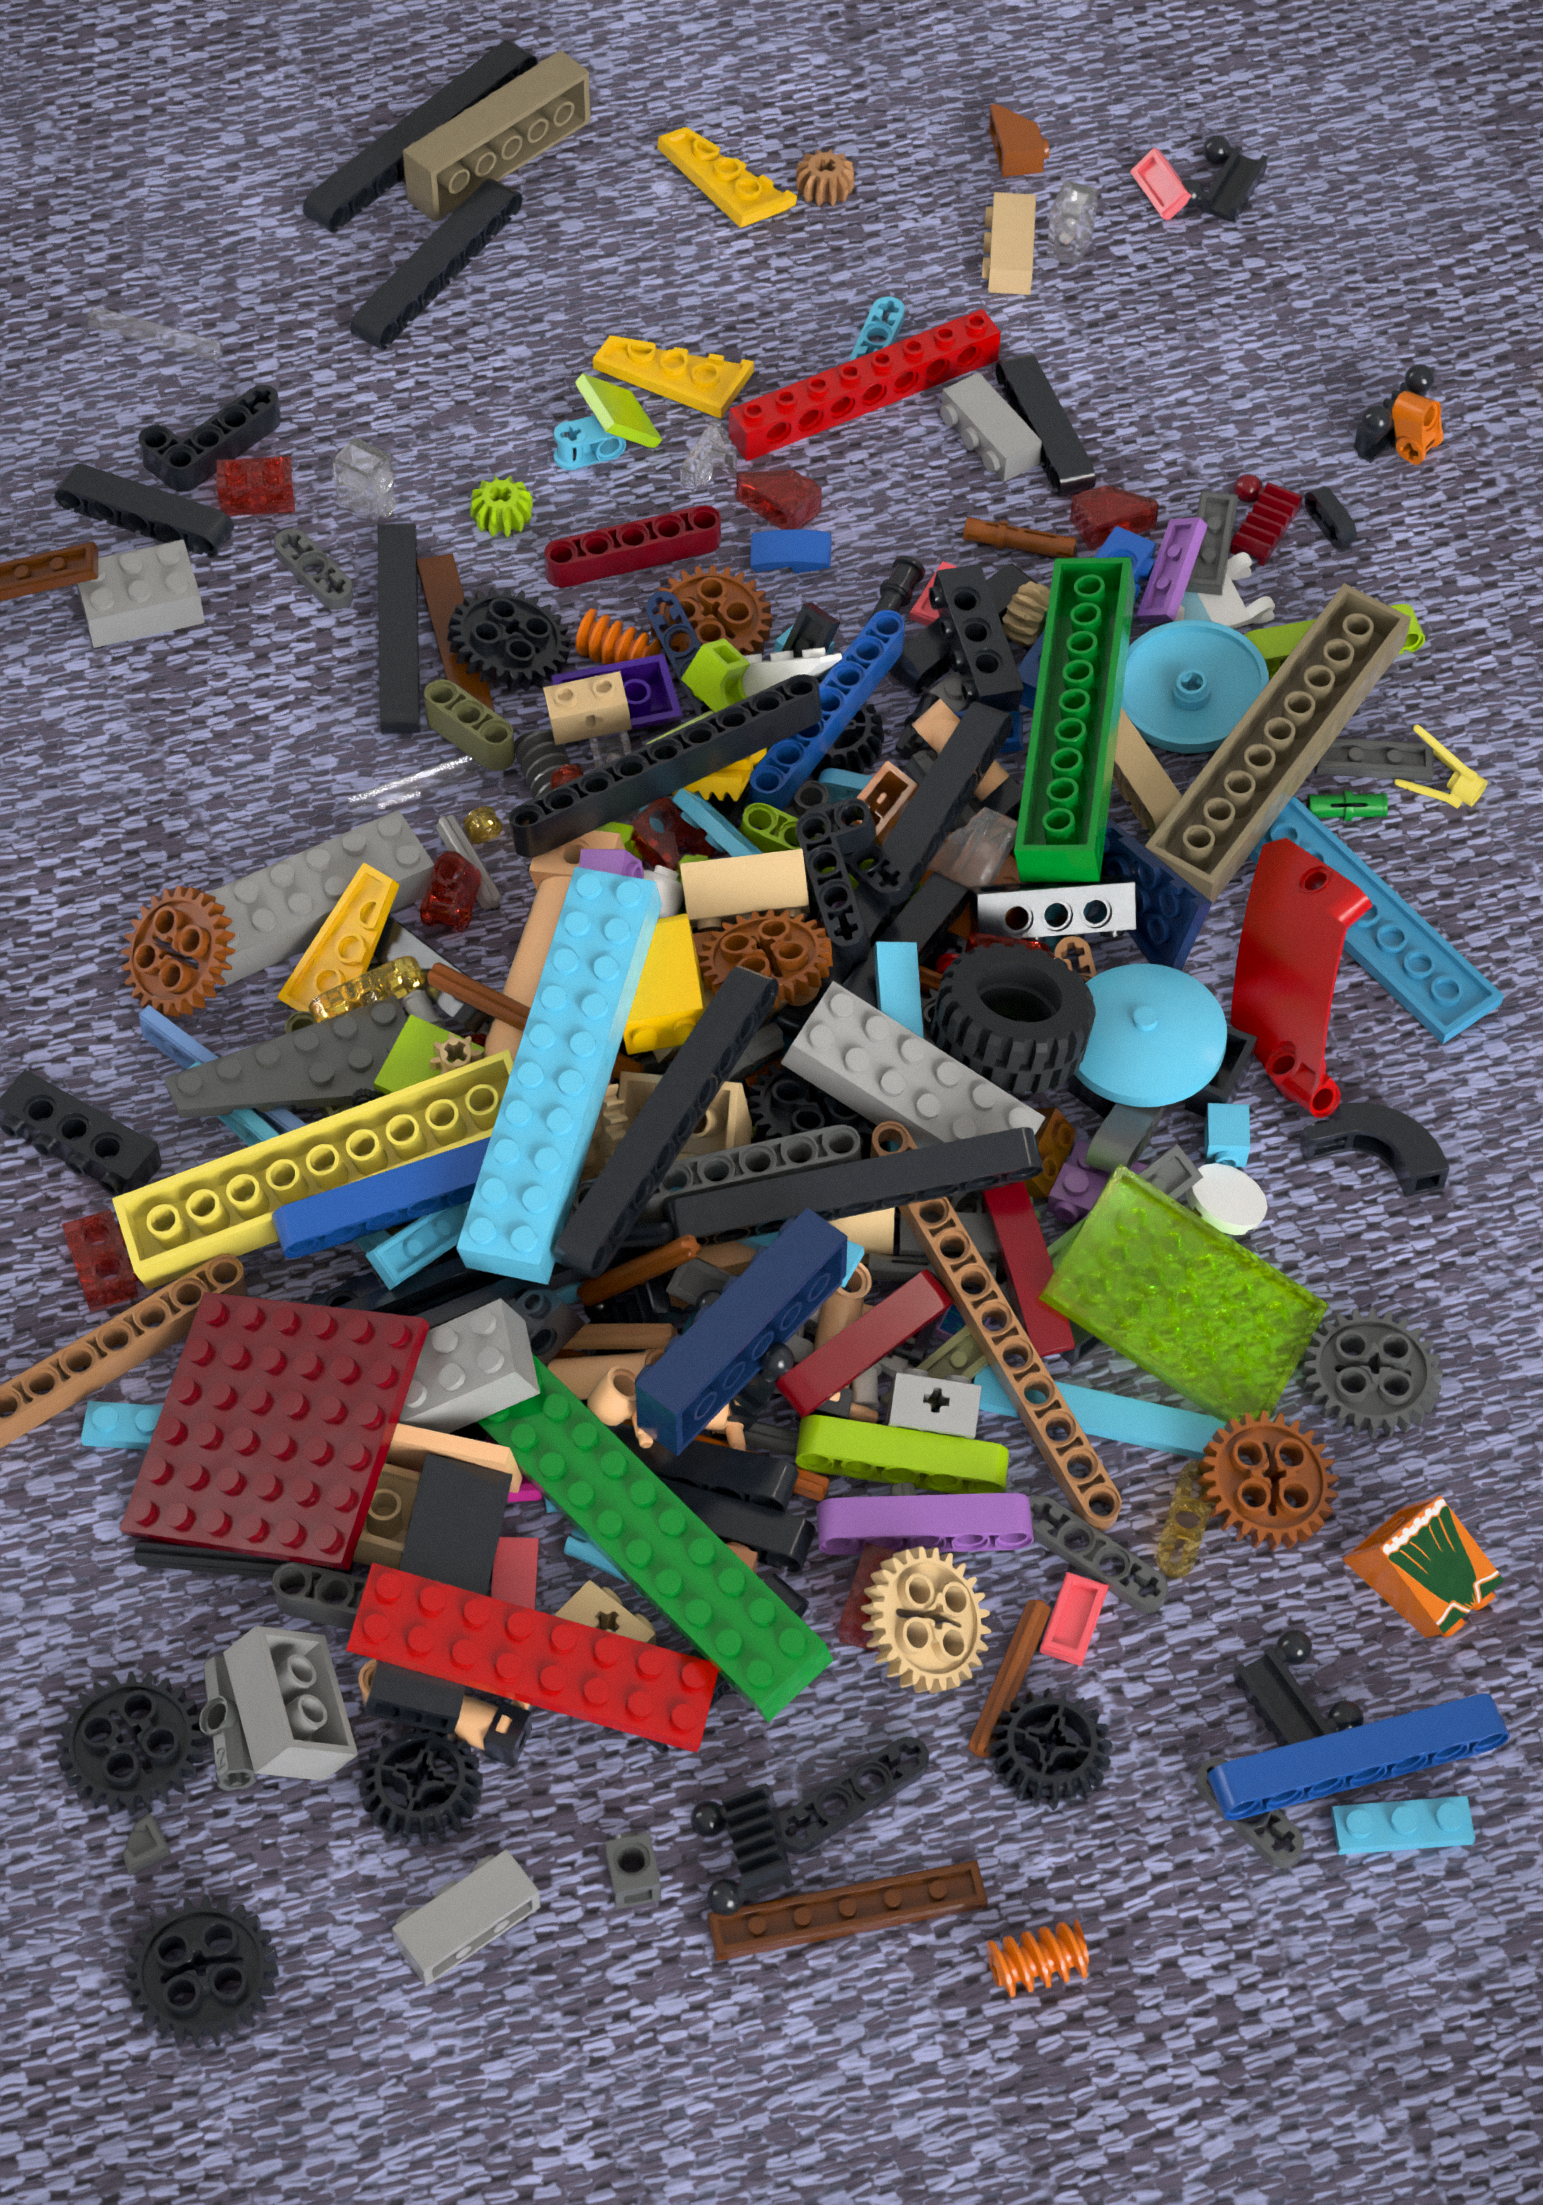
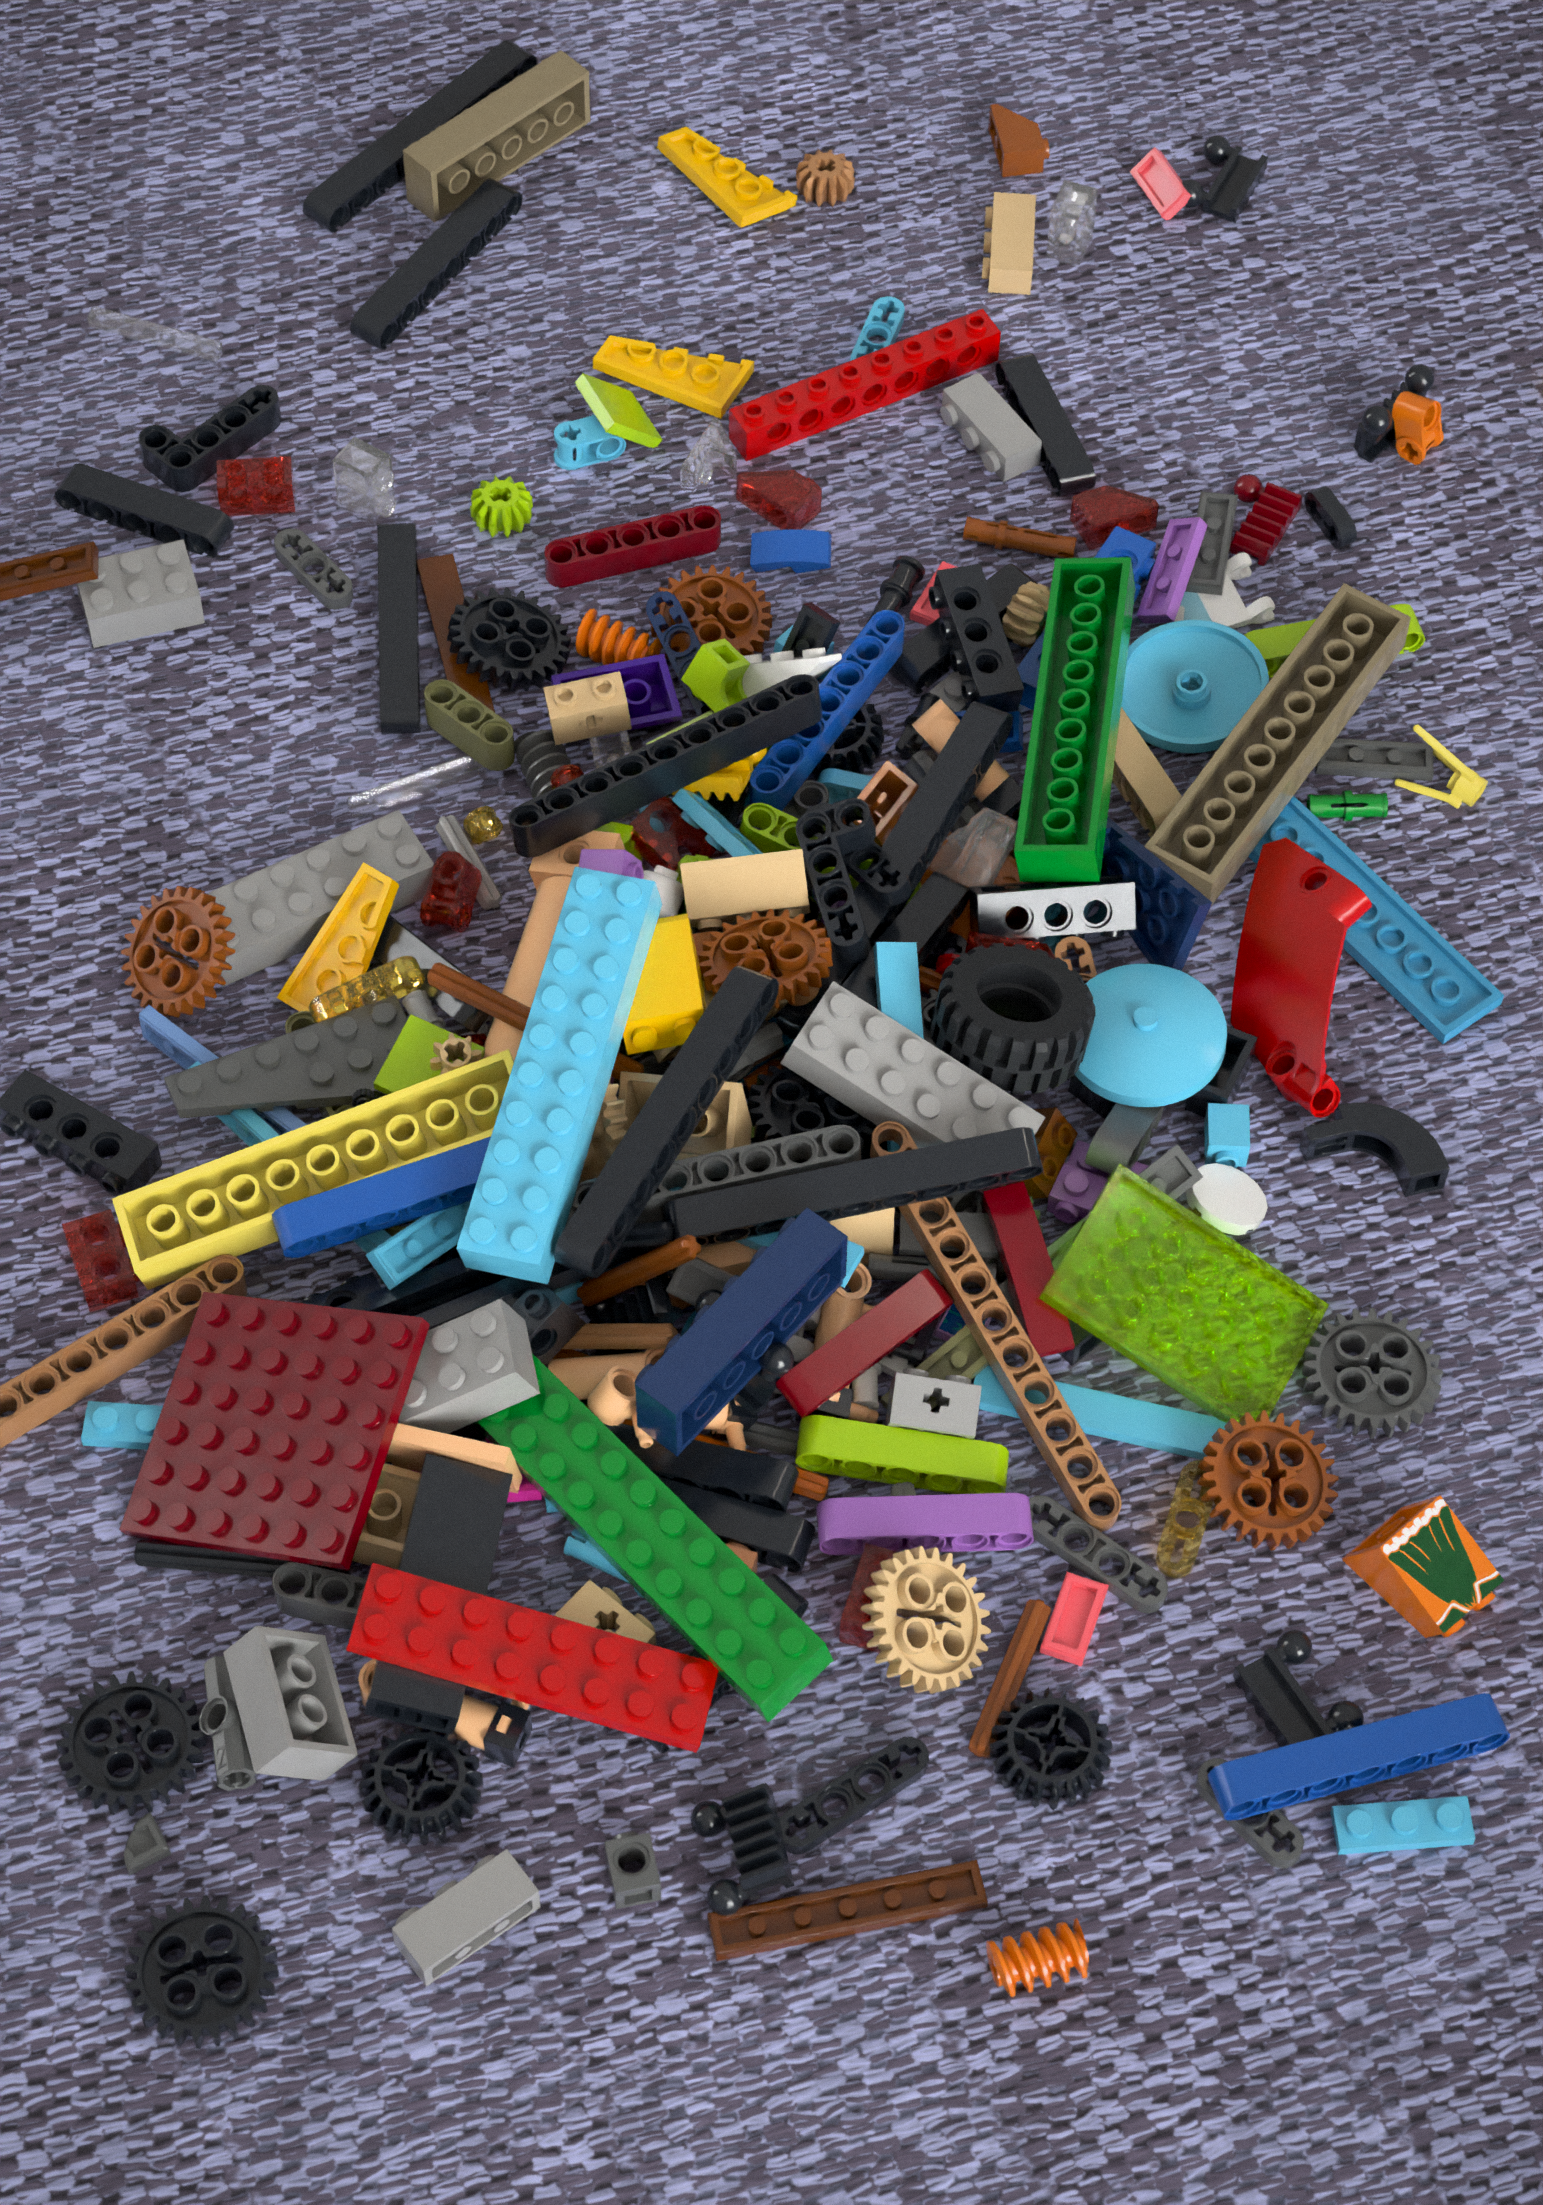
(516, 1571): coral tile -> none

